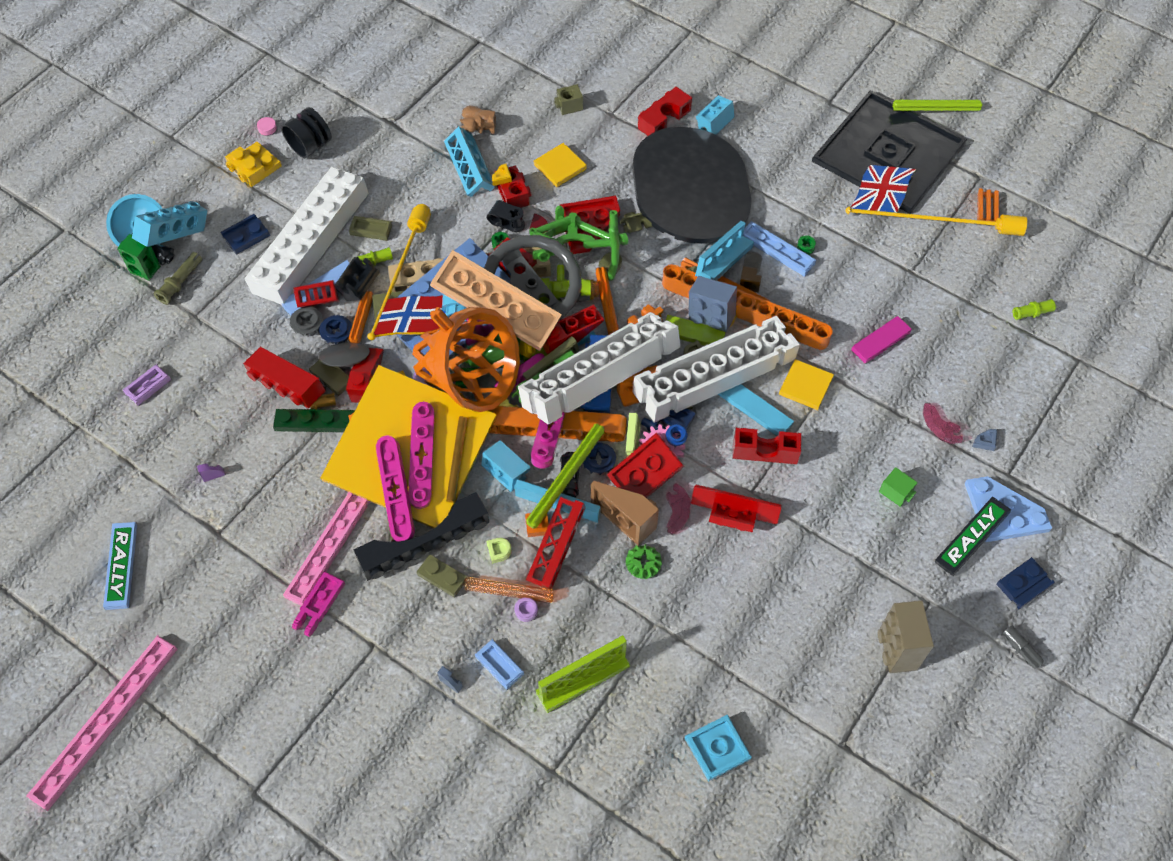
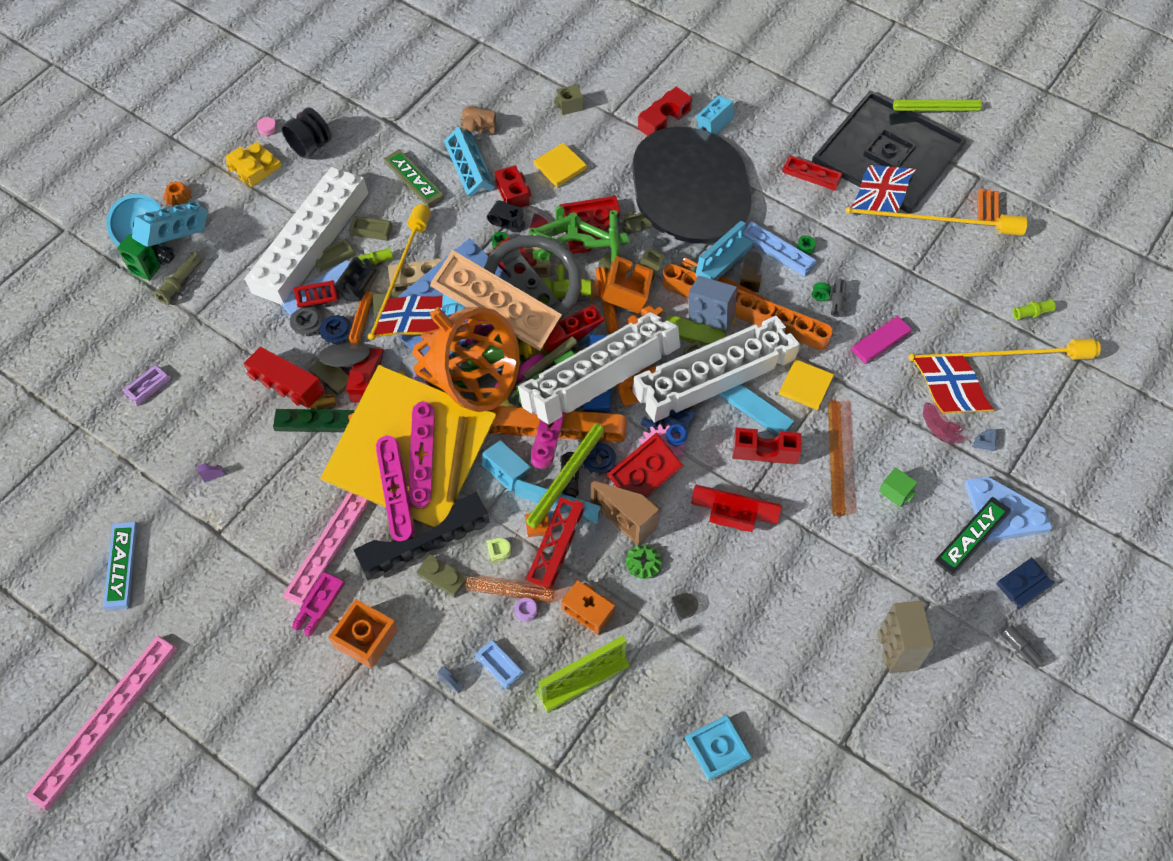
(177, 193): none -> orange piece
(245, 234): dark blue plate -> none
(335, 254): none -> olive tile
(363, 633): none -> orange brick
(414, 178): none -> tile
(501, 175): yellow tile -> none
(594, 616): none -> orange brick
(627, 292): none -> orange piece
(633, 433): yellowish green tile -> none
(652, 259): none -> olive brick
(680, 507): clear pink piece -> none
(685, 605): none -> clear smoke tile
(812, 172): none -> red tile
(821, 291): none -> green bush
(836, 459): none -> clear orange axle
(838, 298): none -> dark grey axle
(956, 385): none -> flag

